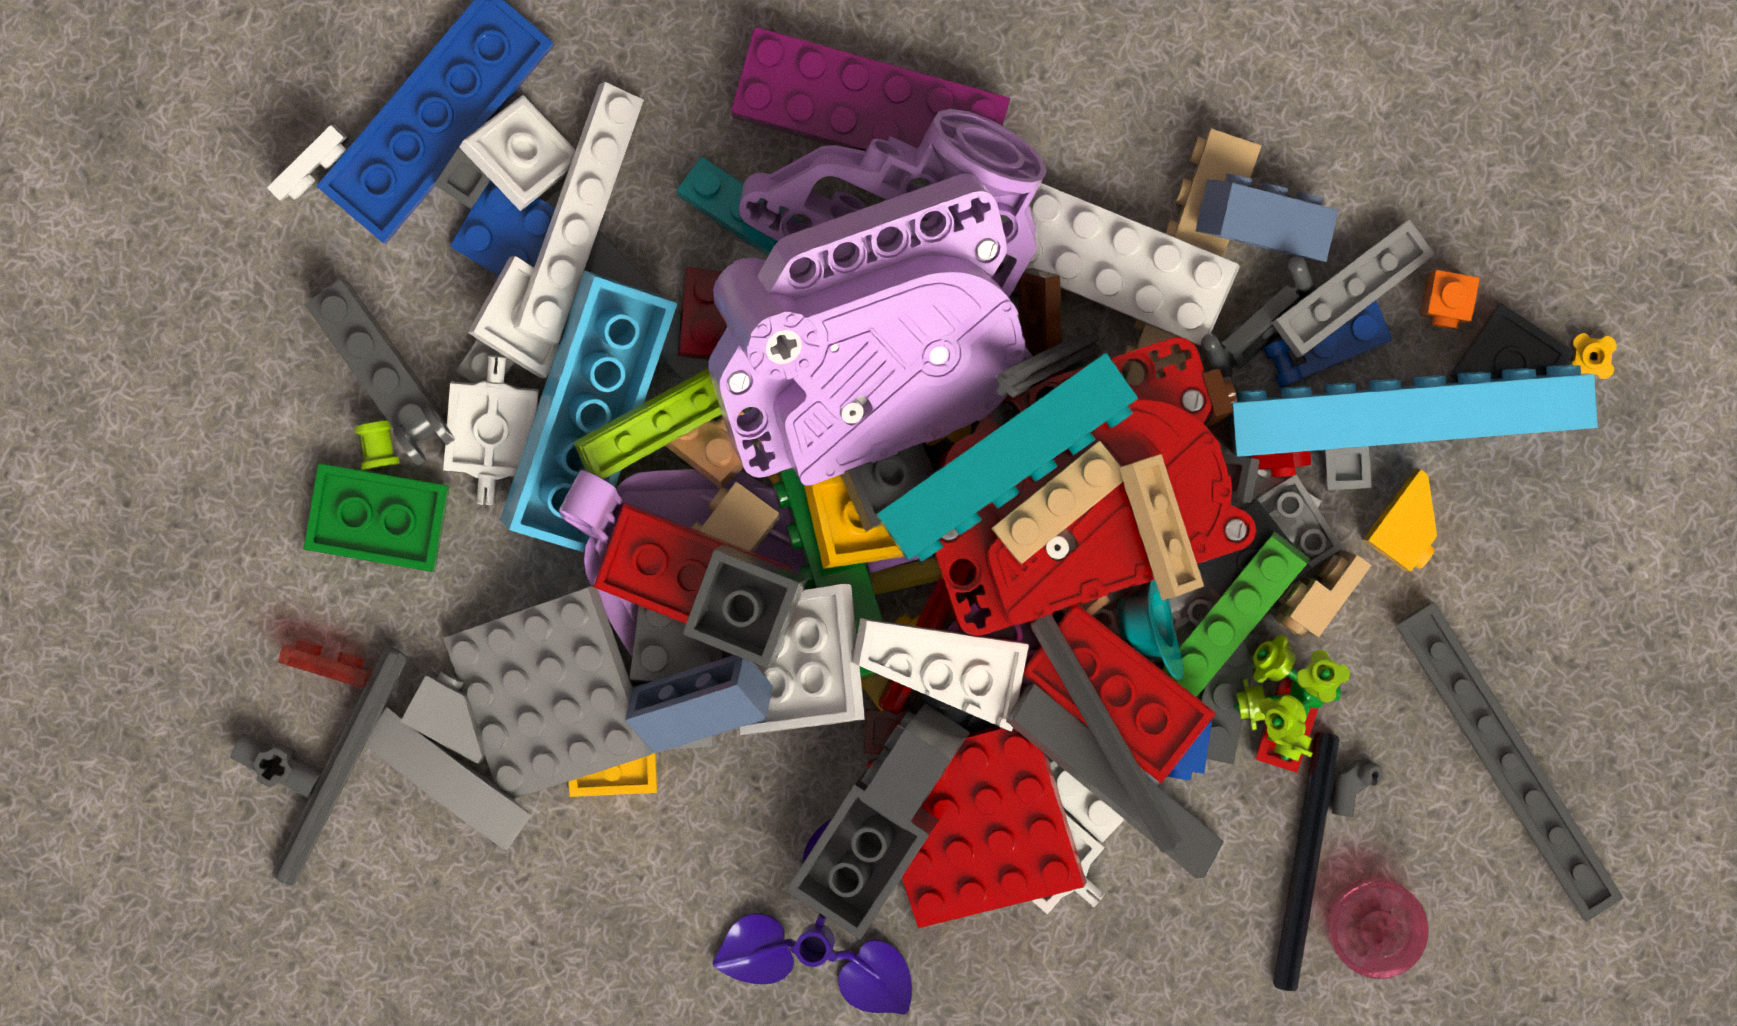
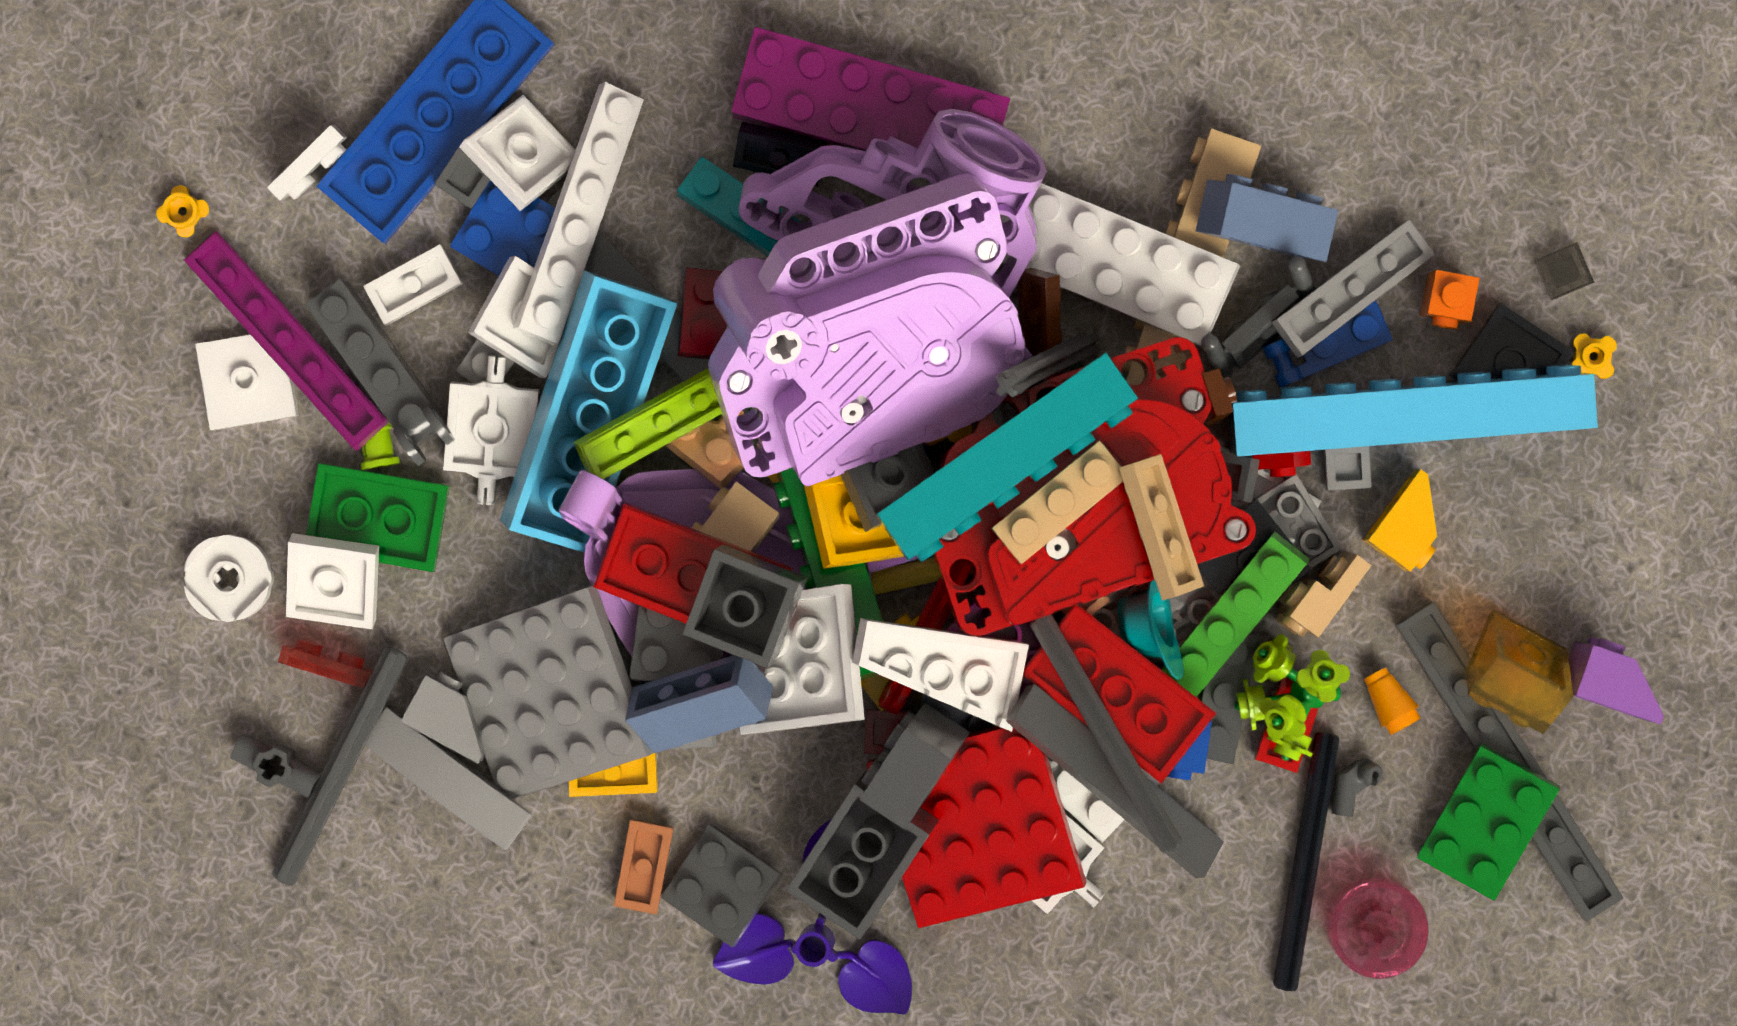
(170, 209): none -> yellow plate
(243, 384): none -> white plate
(253, 578): none -> white plate
(286, 341): none -> magenta tile
(332, 581): none -> white plate
(413, 285): none -> white plate
(643, 866): none -> nougat plate
(721, 885): none -> dark grey plate
(770, 149): none -> black plate
(1391, 701): none -> light orange cone
(1488, 821): none -> green plate
(1519, 673): none -> clear yellow slope
(1564, 271): none -> clear smoke tile
(1612, 679): none -> medium lavender slope

